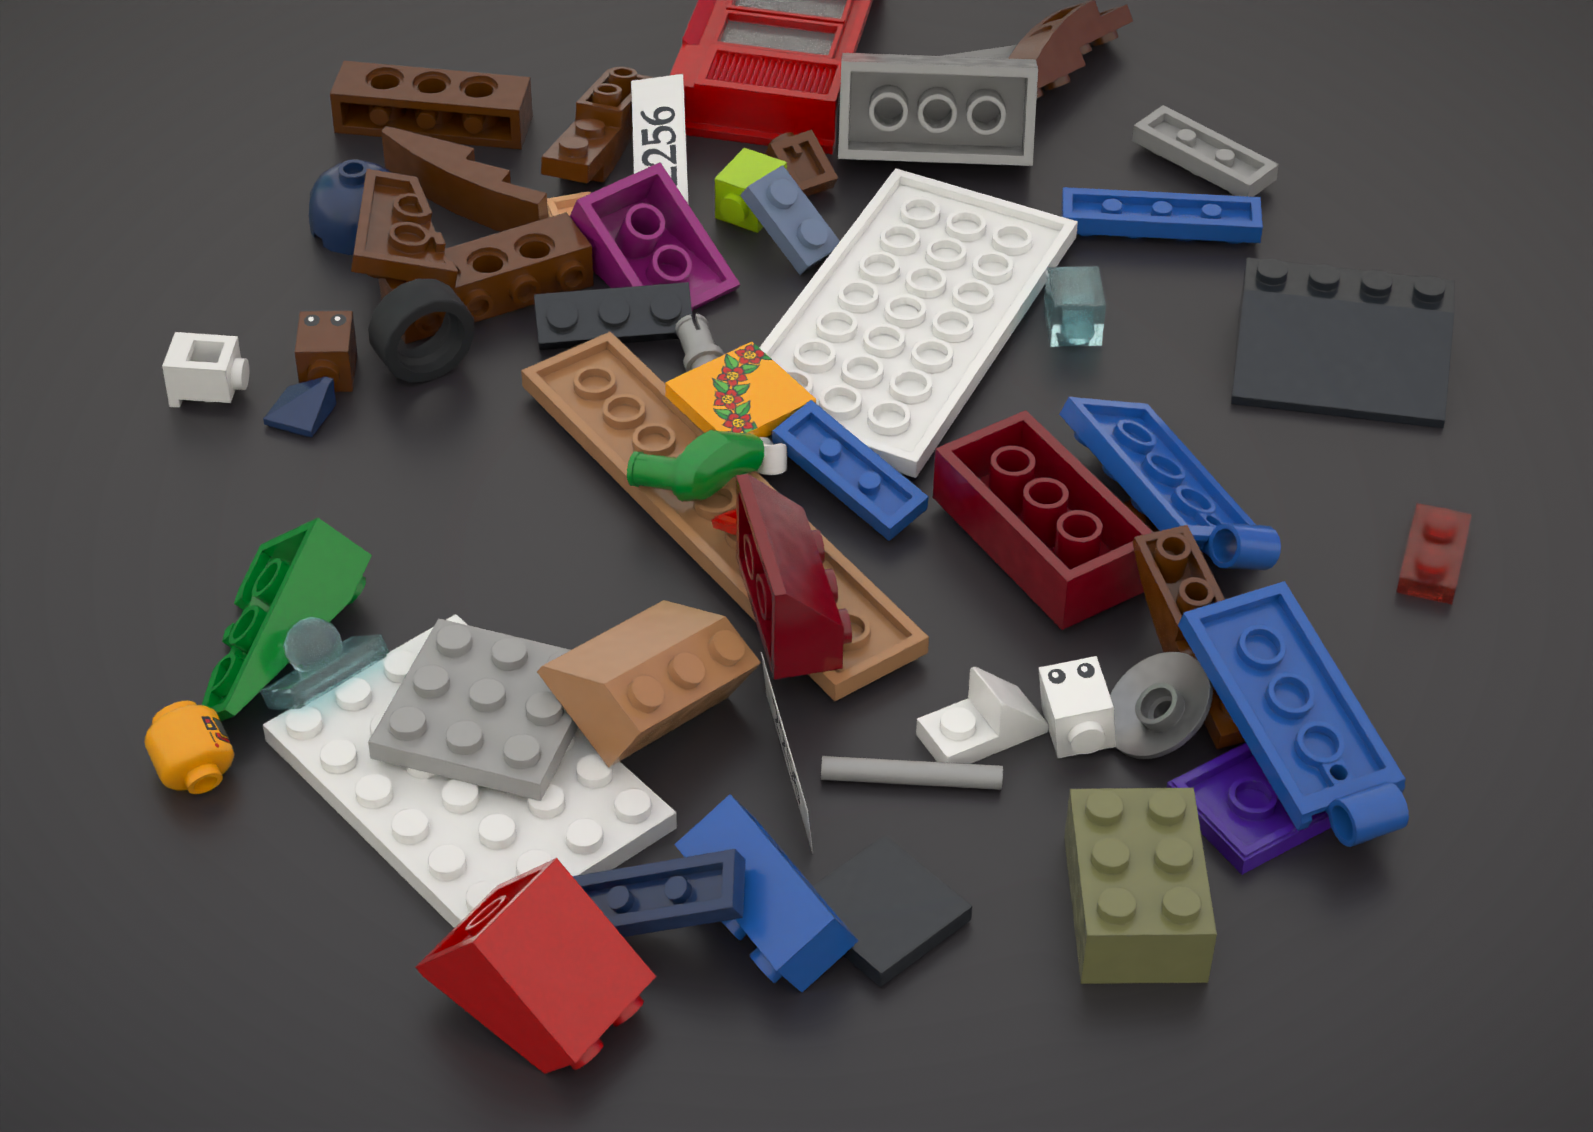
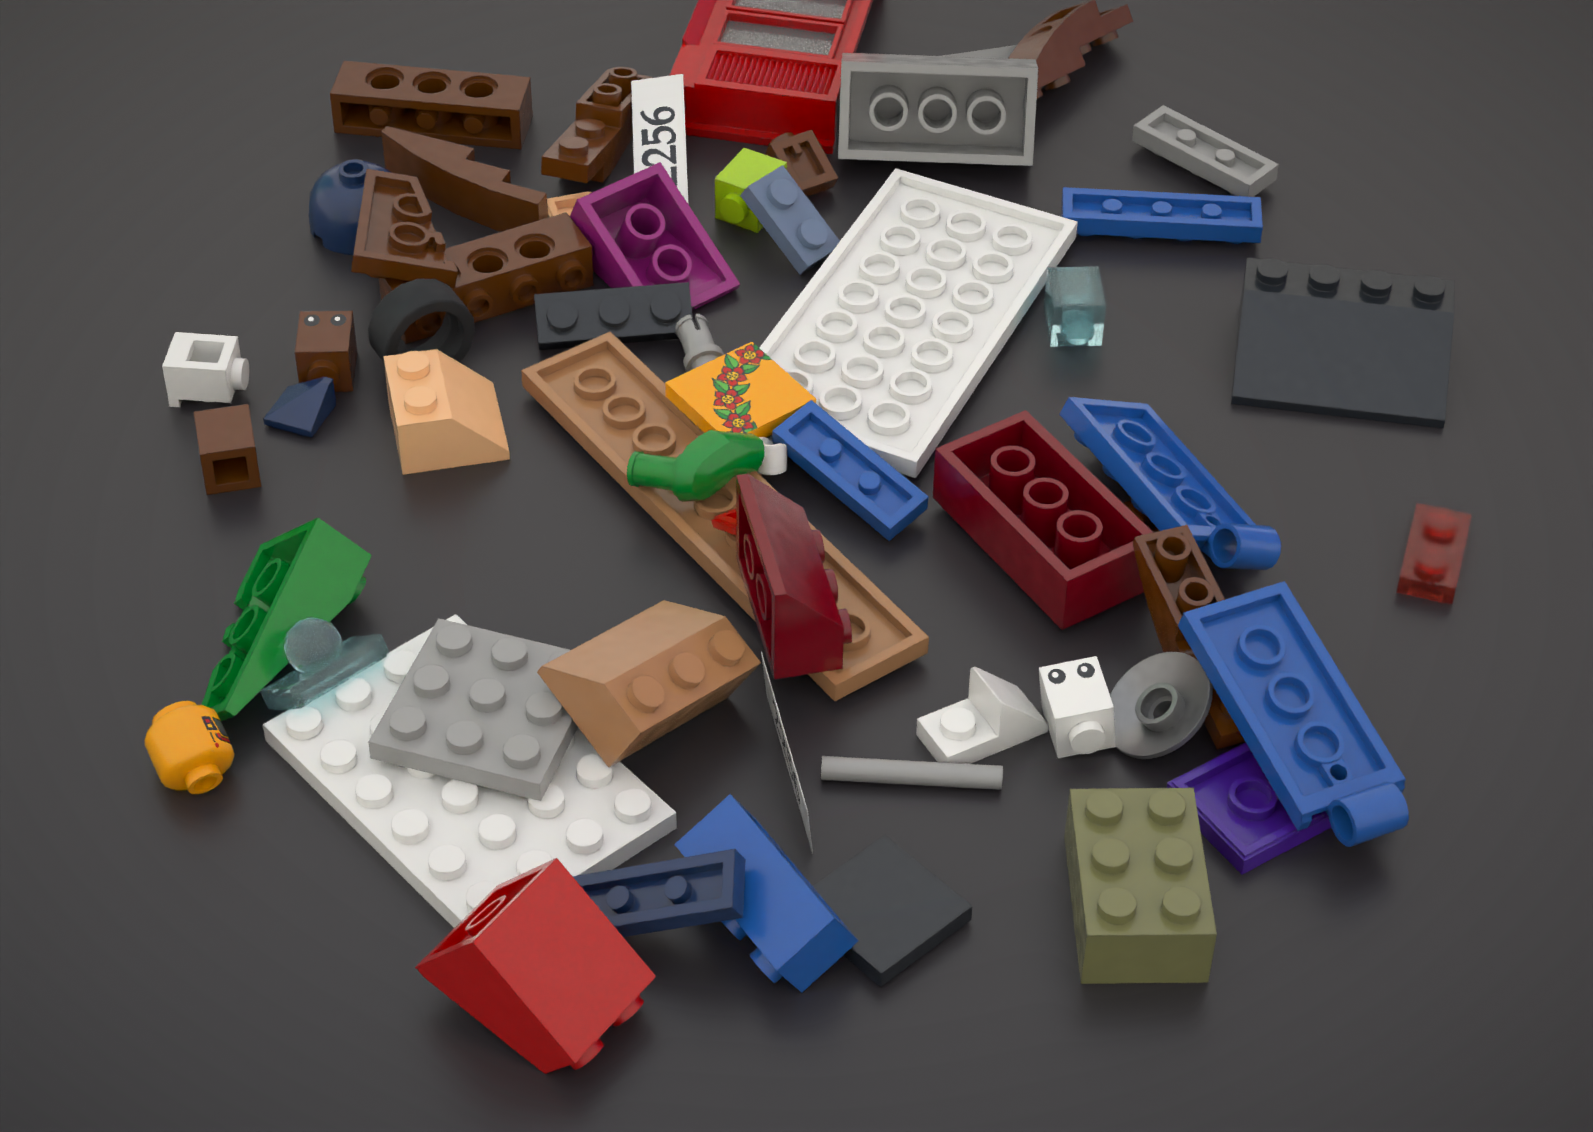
(227, 449): none -> reddish brown brick
(442, 413): none -> light nougat slope

